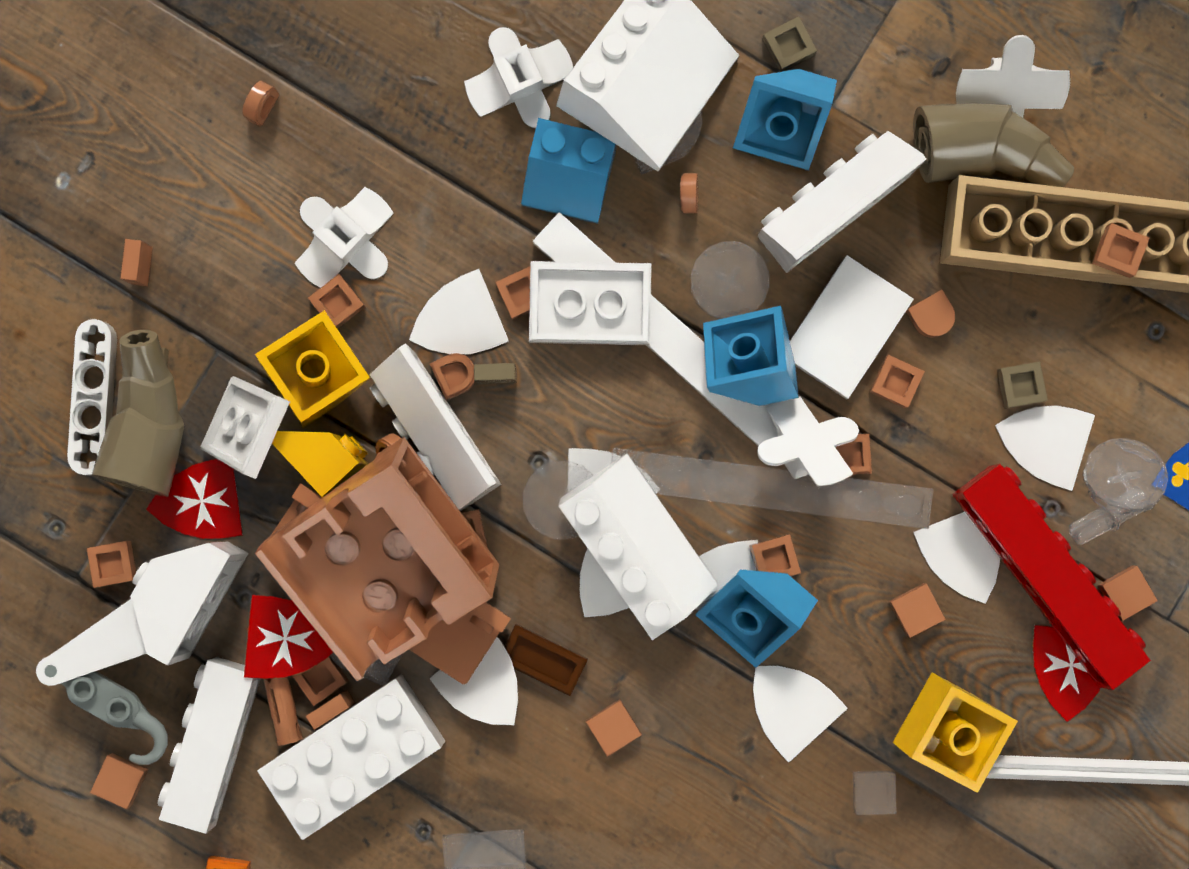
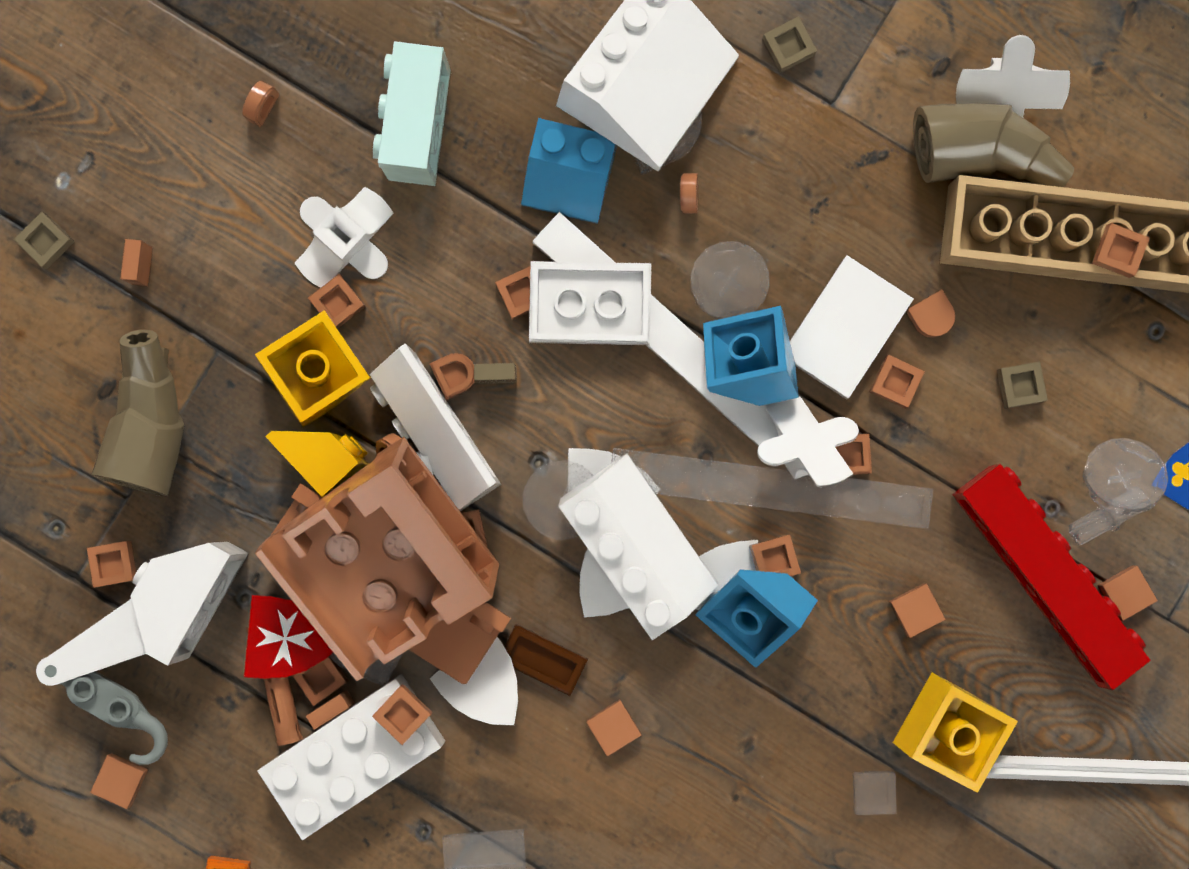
(44, 240): none -> dark tan tile
(84, 397): white beam -> none
(201, 502): red sticker -> none
(209, 745): white brick -> none
(244, 426): white tile -> none
(402, 714): none -> nougat tile
(412, 113): none -> light aqua brick
(460, 318): white sticker -> none
(518, 76): white piece -> none
(786, 116): dark azure slope -> none
(793, 707): white sticker -> none
(839, 199): white slope -> none
(960, 556): white sticker -> none
(1048, 441): white sticker -> none
(1061, 674): red sticker -> none

